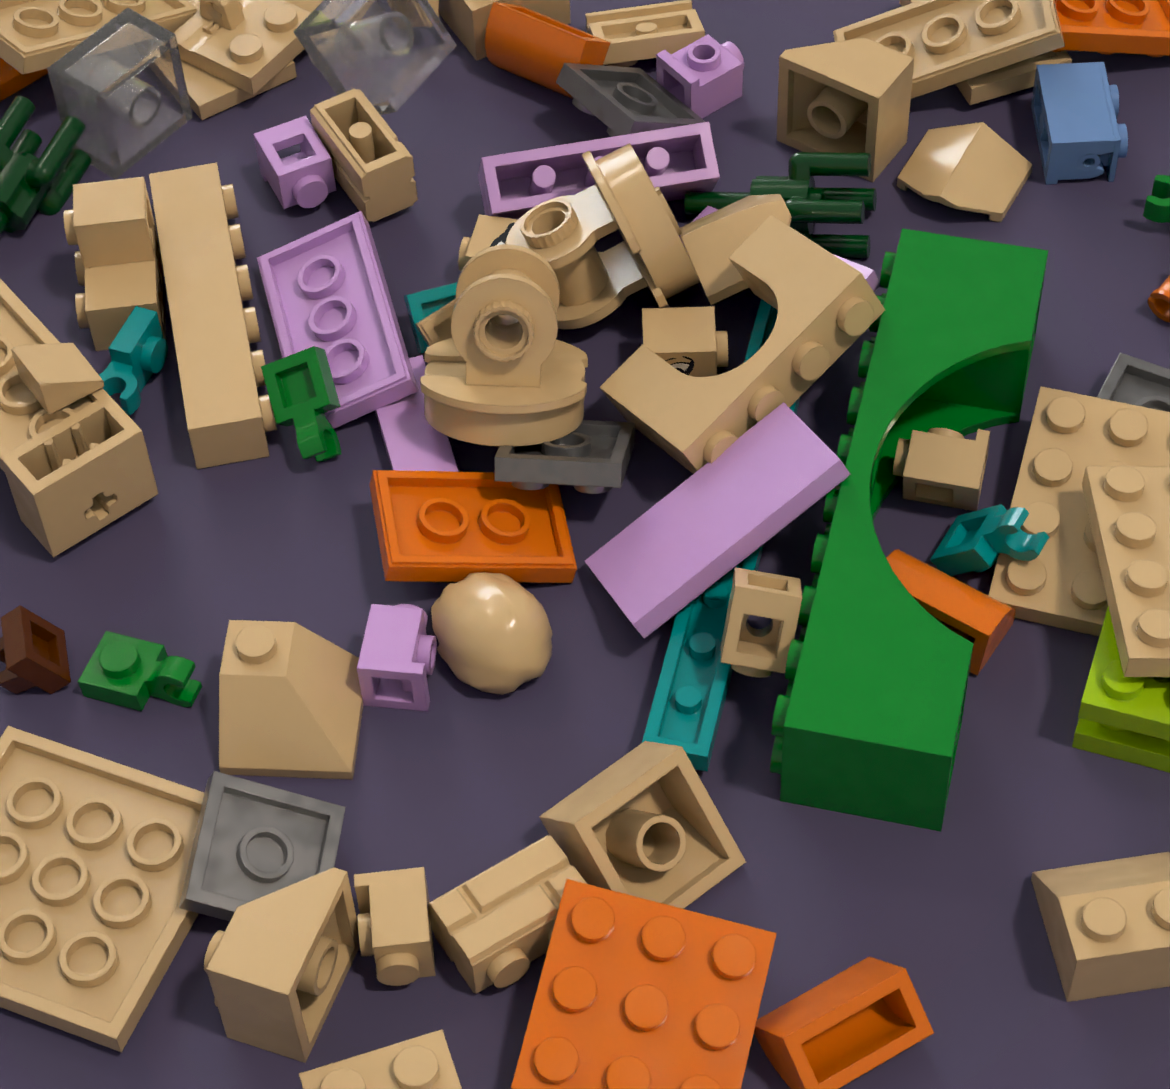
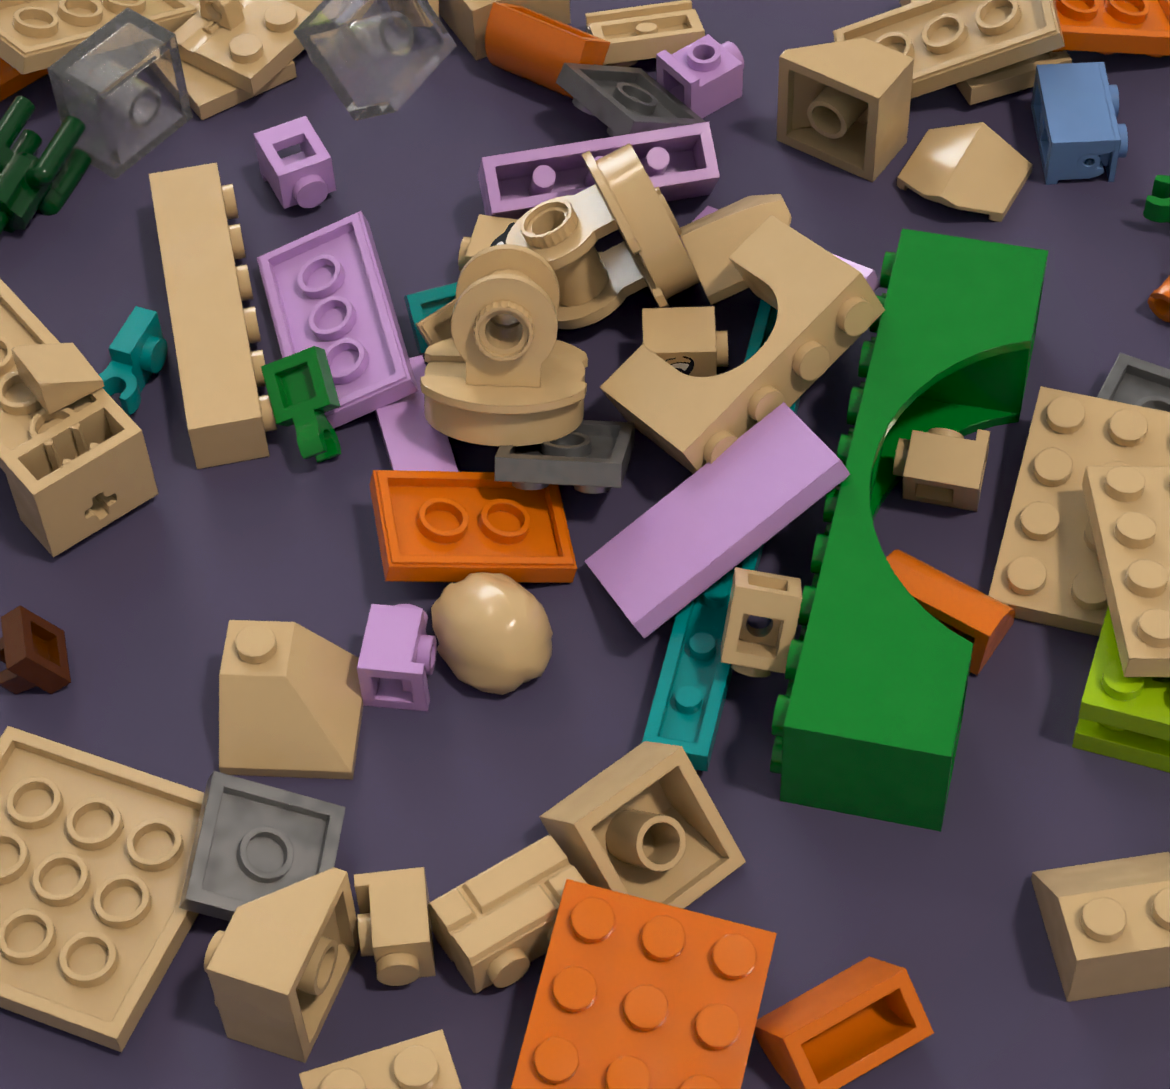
(116, 256): tan brick -> none
(132, 670): green plate -> none
(365, 155): tan brick -> none
(810, 203): dark green plant -> none
(981, 535): teal plate -> none

